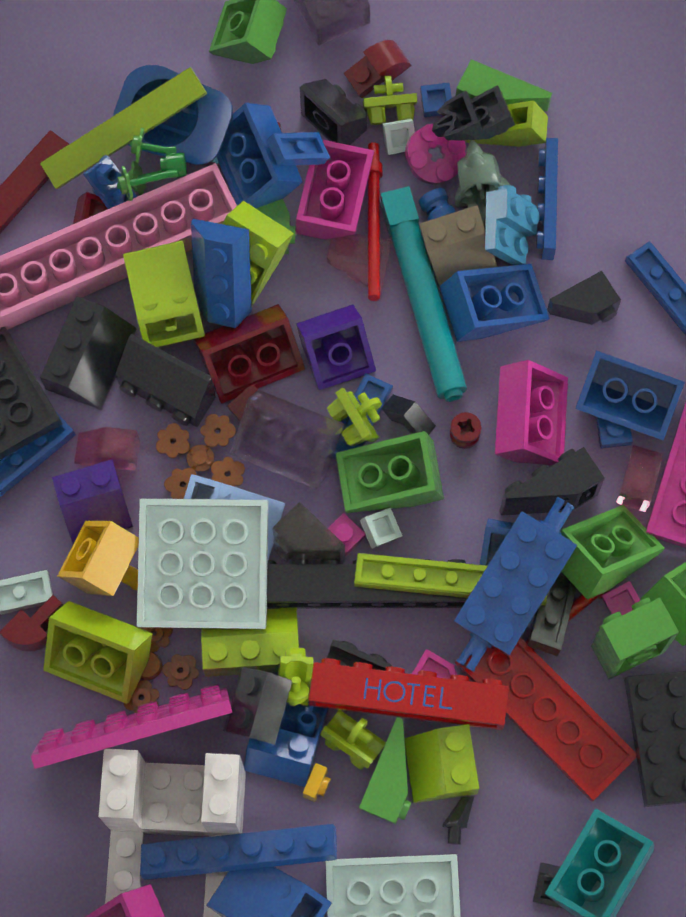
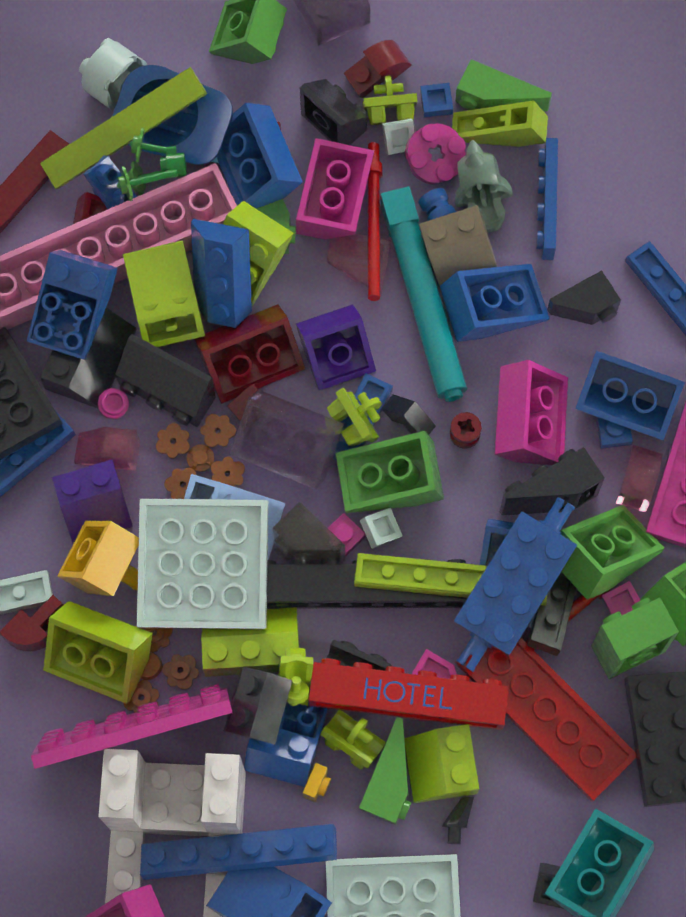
(71, 303): none -> blue slope
(107, 70): none -> light aqua brick
(113, 403): none -> dark pink plate
(298, 148): blue plate -> none
(474, 118): black plate -> none
(508, 224): dark azure plate -> none

